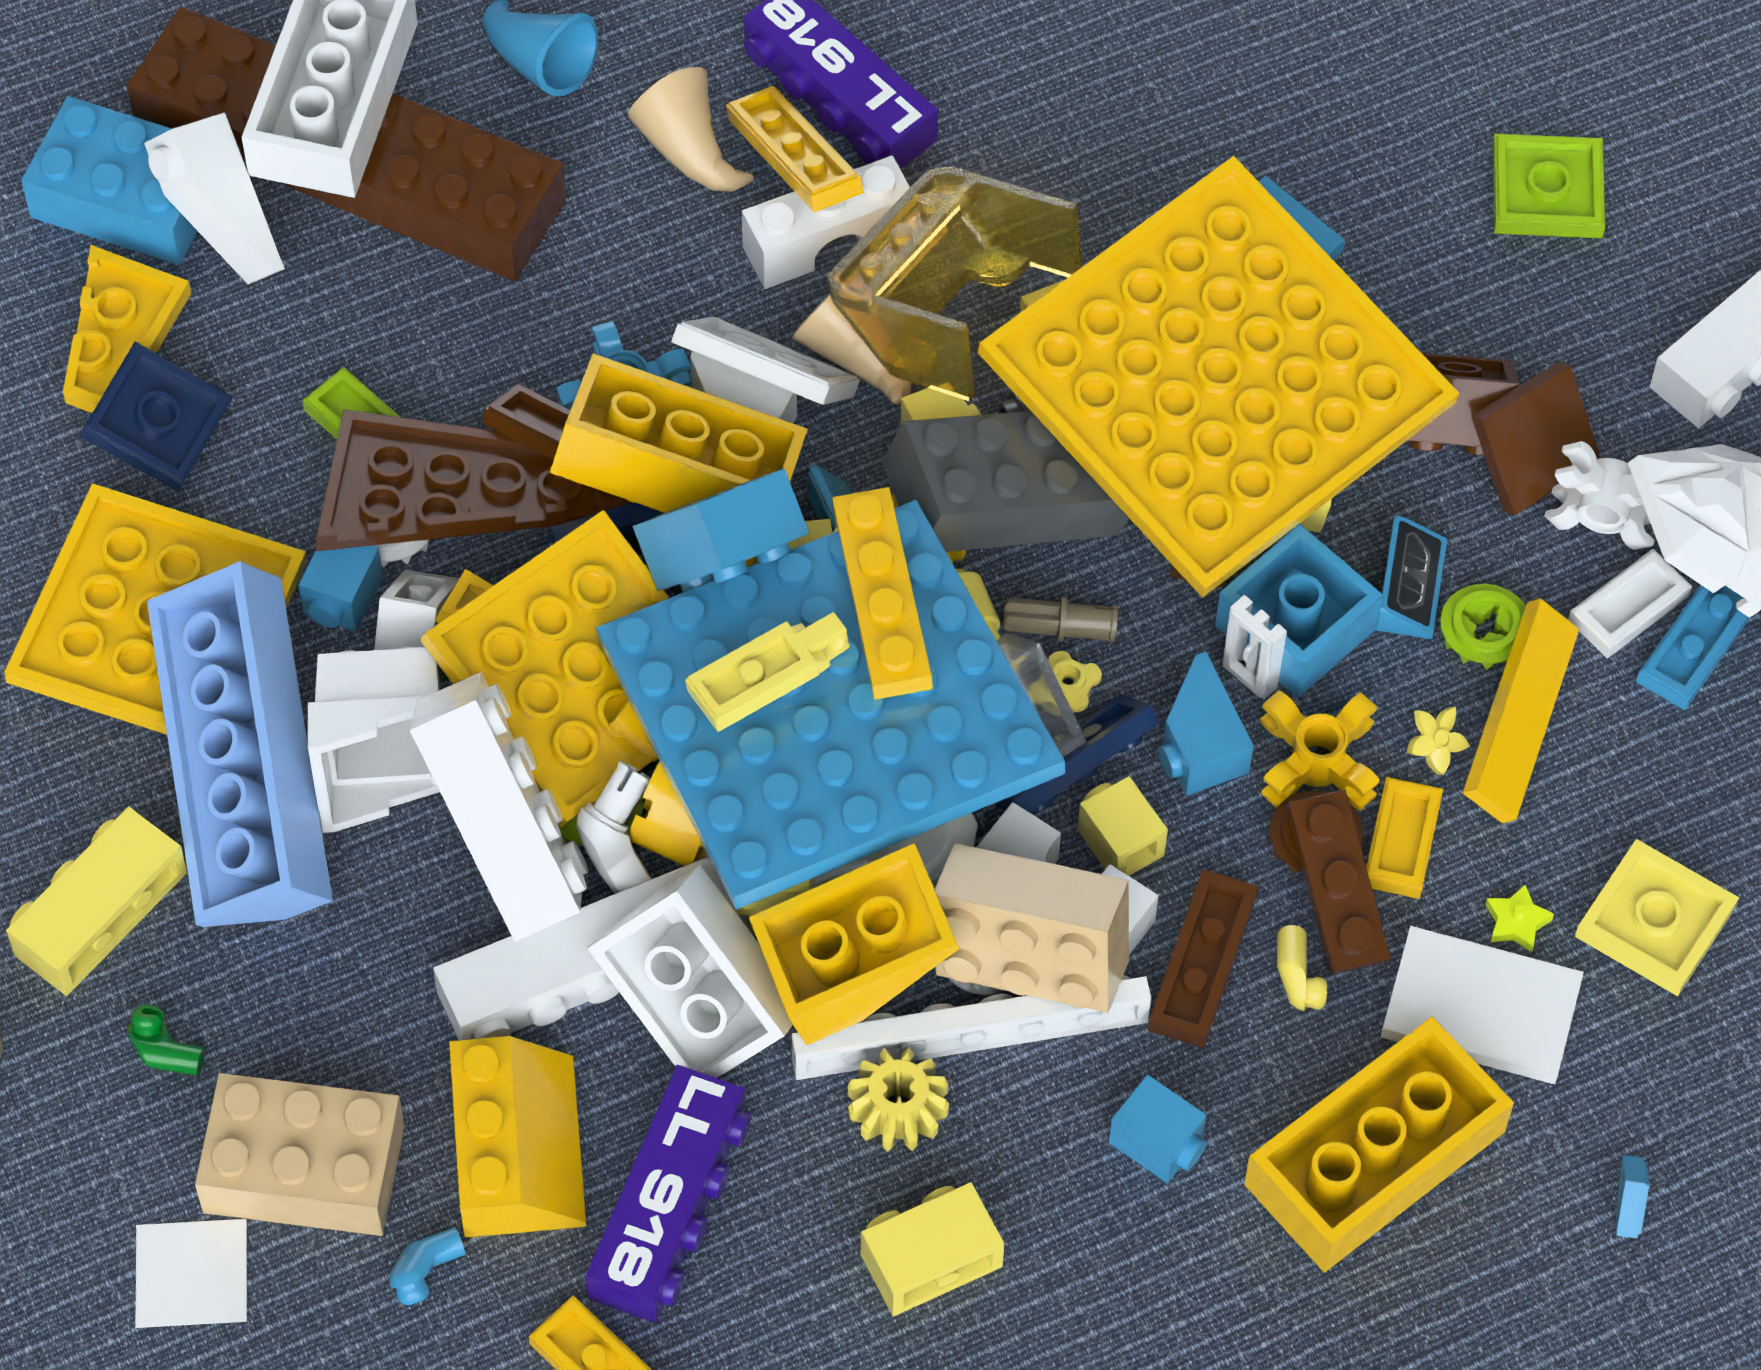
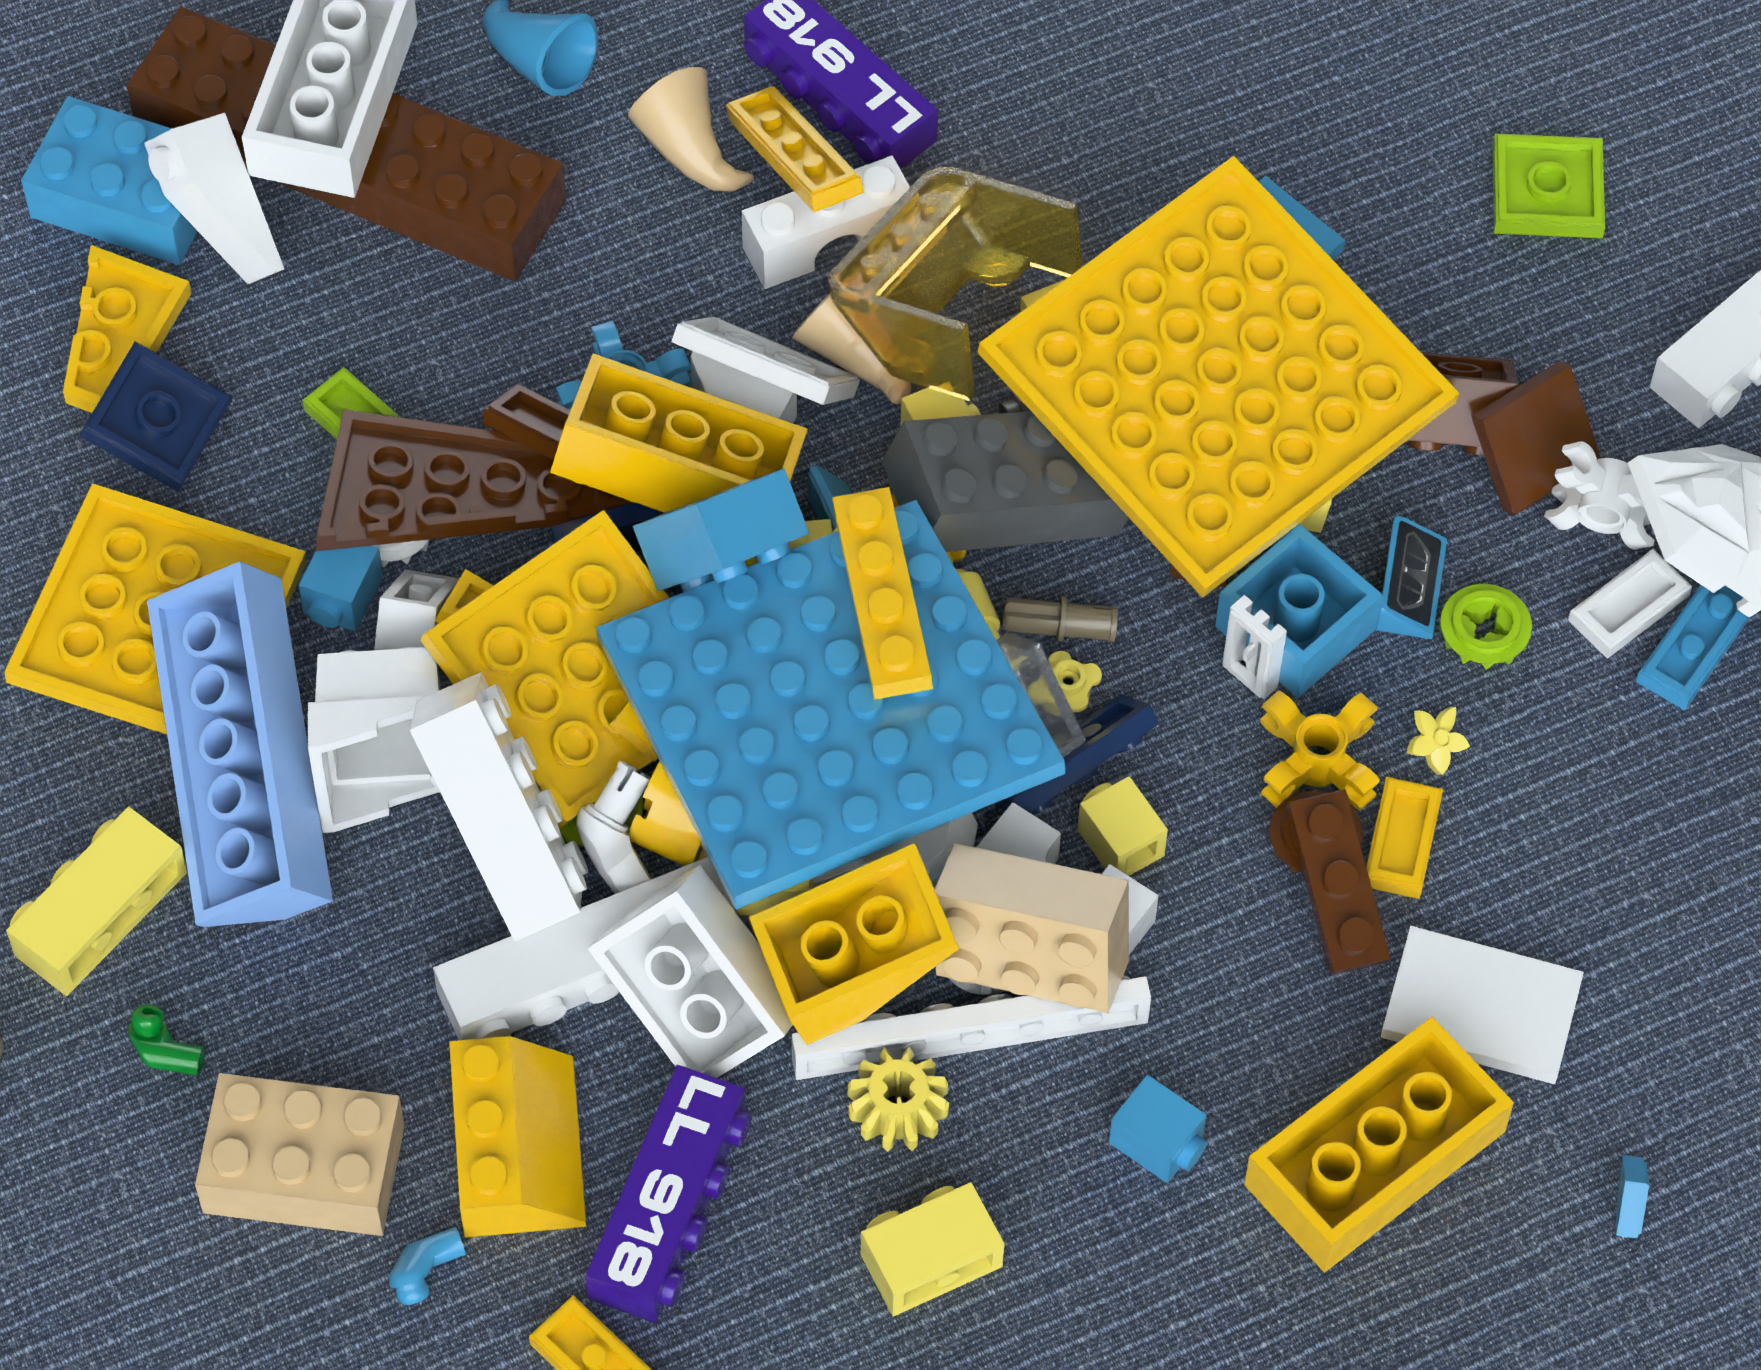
(191, 1273): white sticker -> none
(766, 669): light yellow hinge -> none
(1203, 958): reddish brown plate -> none
(1204, 733): dark azure slope -> none
(1292, 968): light yellow arm -> none
(1517, 918): neon yellow piece -> none
(1521, 711): yellow tile -> none
(1656, 917): light yellow plate -> none

